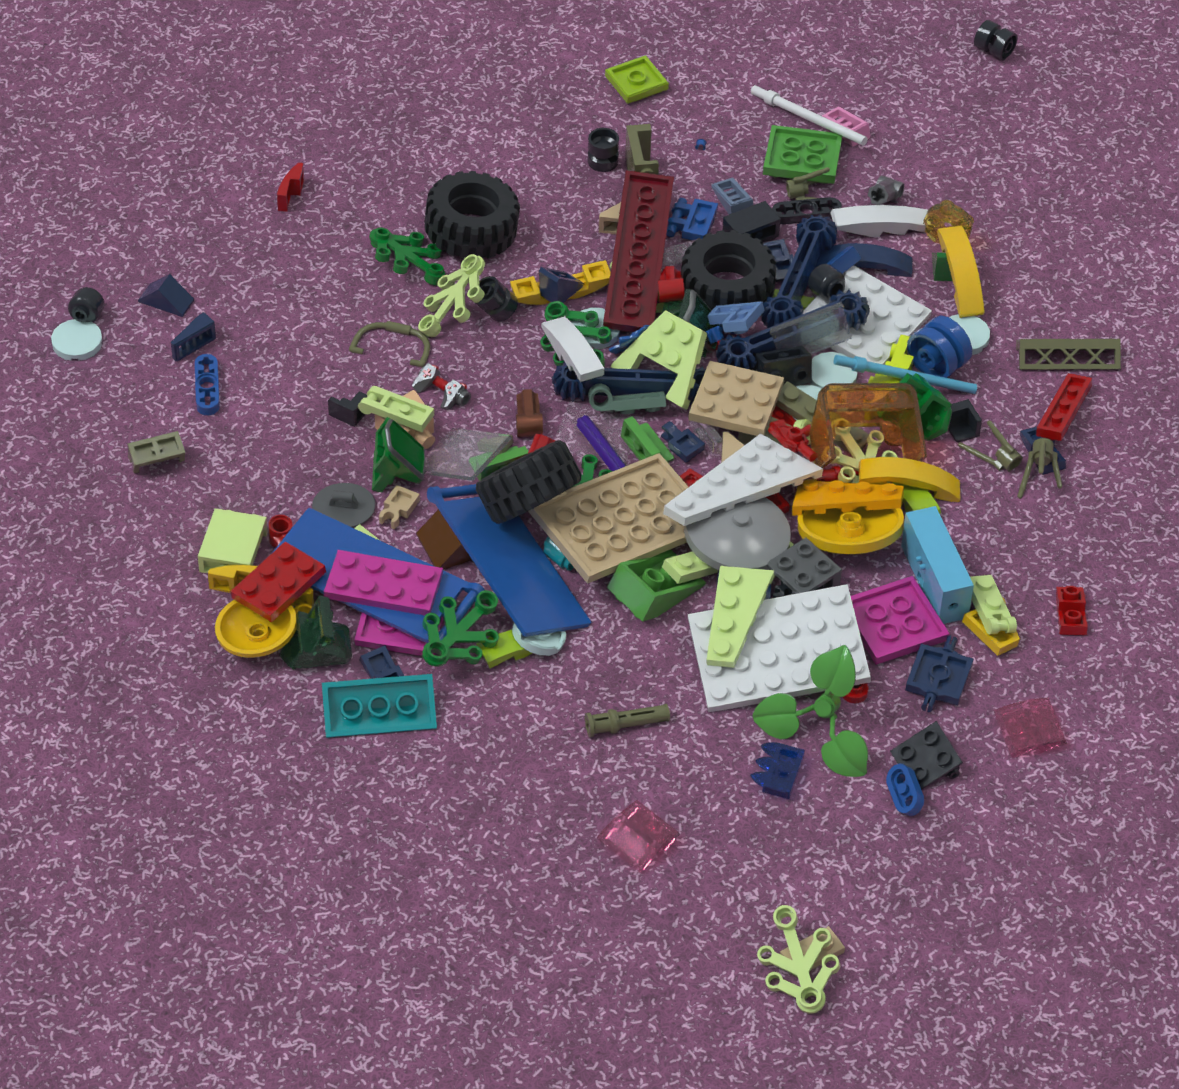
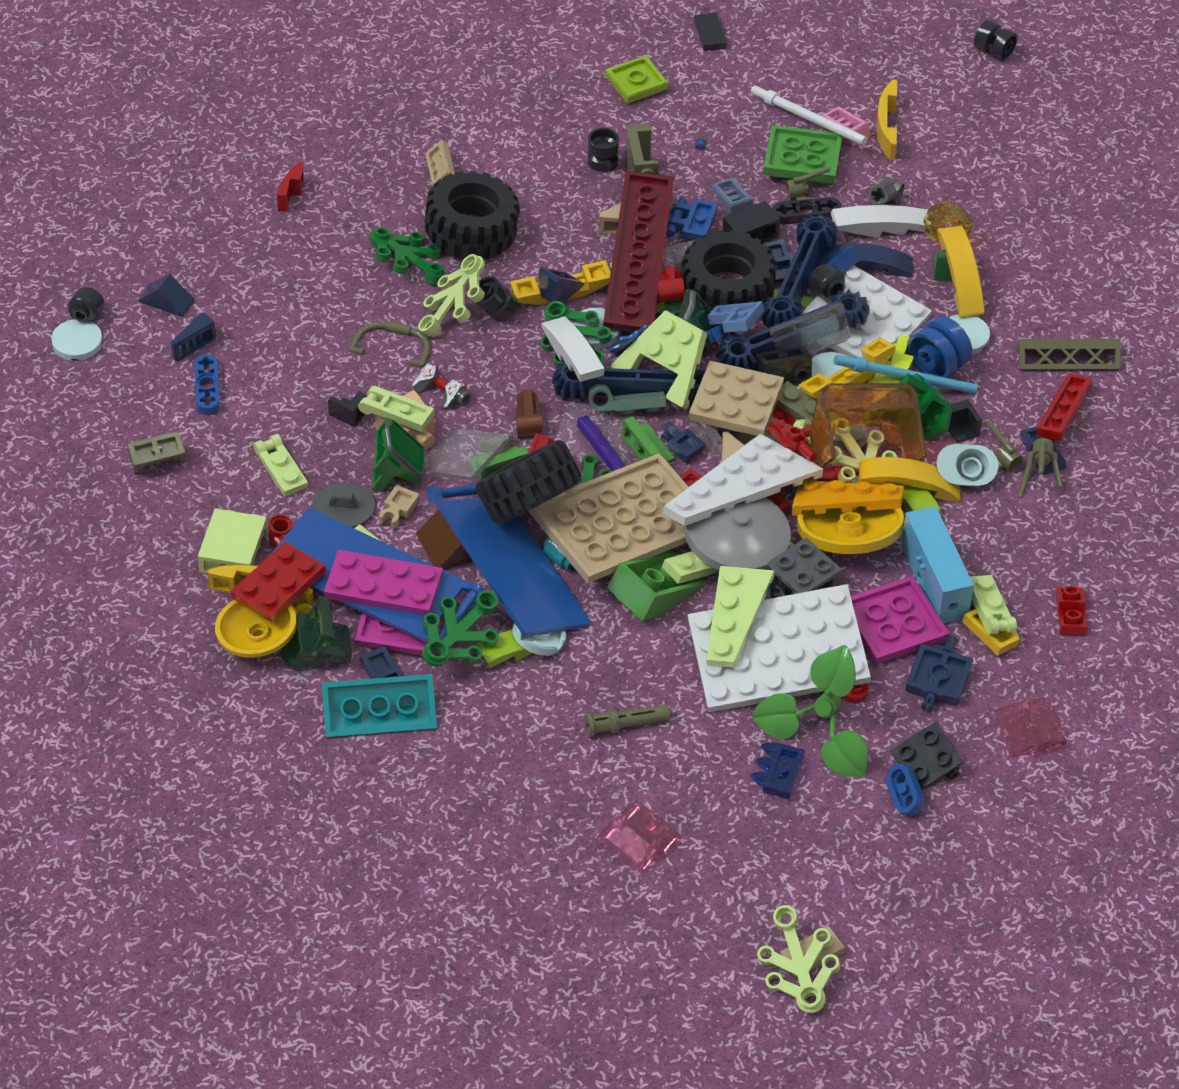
(280, 465): none -> yellowish green plate
(439, 161): none -> tan plate
(710, 31): none -> black tile
(876, 351): none -> yellow slope
(886, 135): none -> yellow slope
(967, 464): none -> light aqua piece

